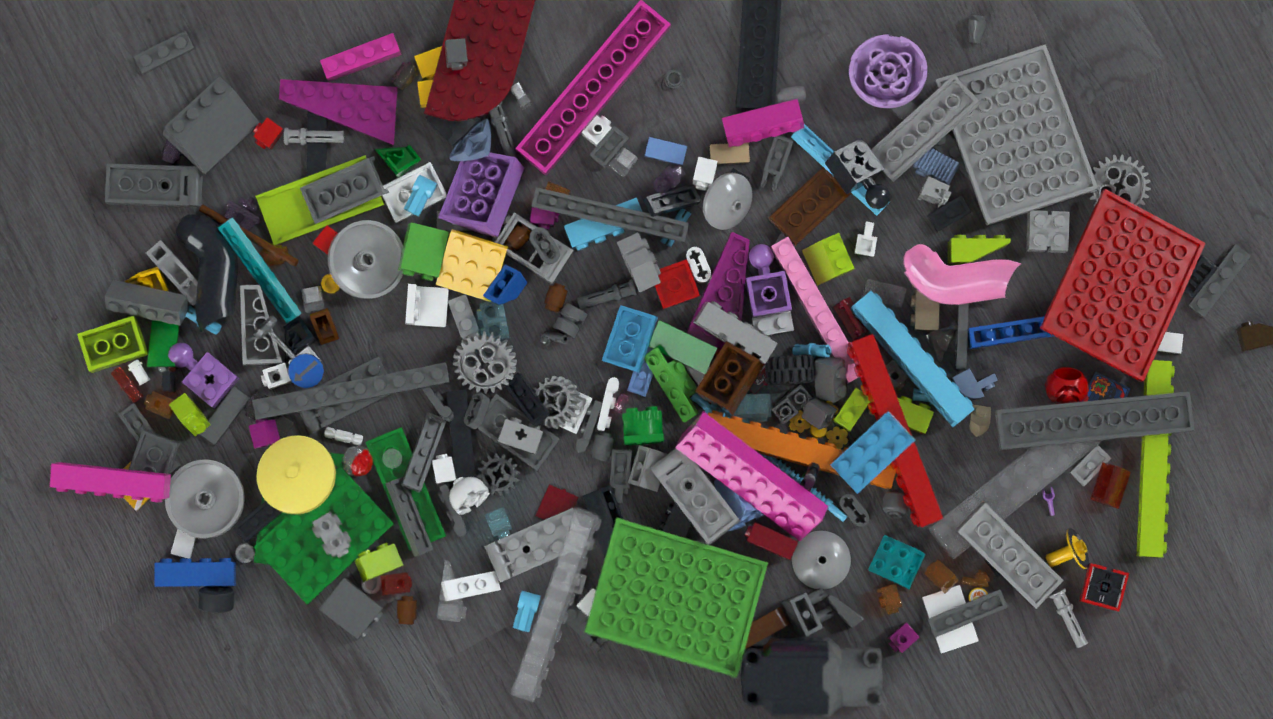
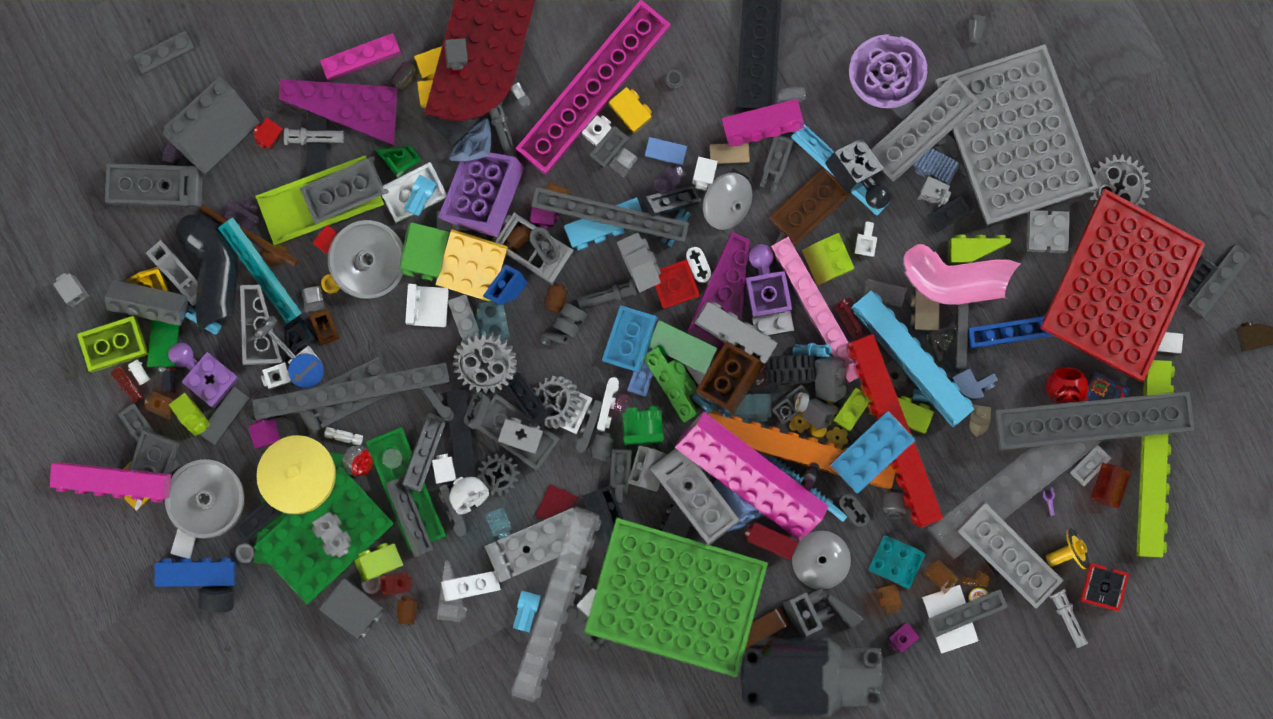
(70, 289): none -> light grey brick
(630, 109): none -> yellow brick
(801, 402): none -> light grey tile

